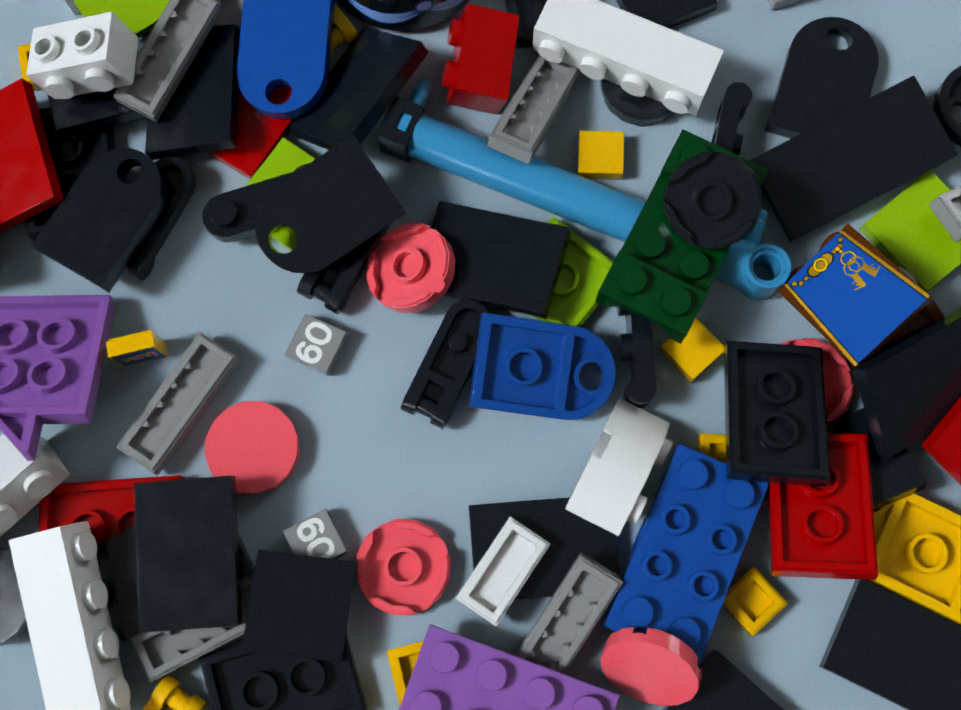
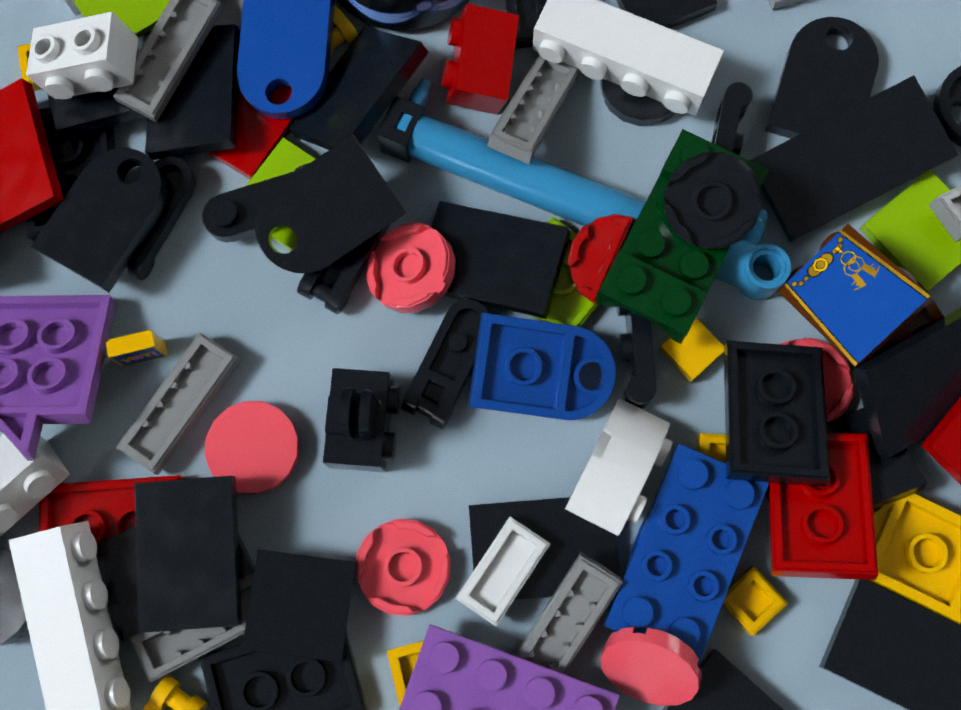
(316, 344): light grey tile -> none
(316, 537): light grey tile -> none
(360, 420): none -> black brick
(595, 251): none -> red plate
(600, 154): yellow tile -> none

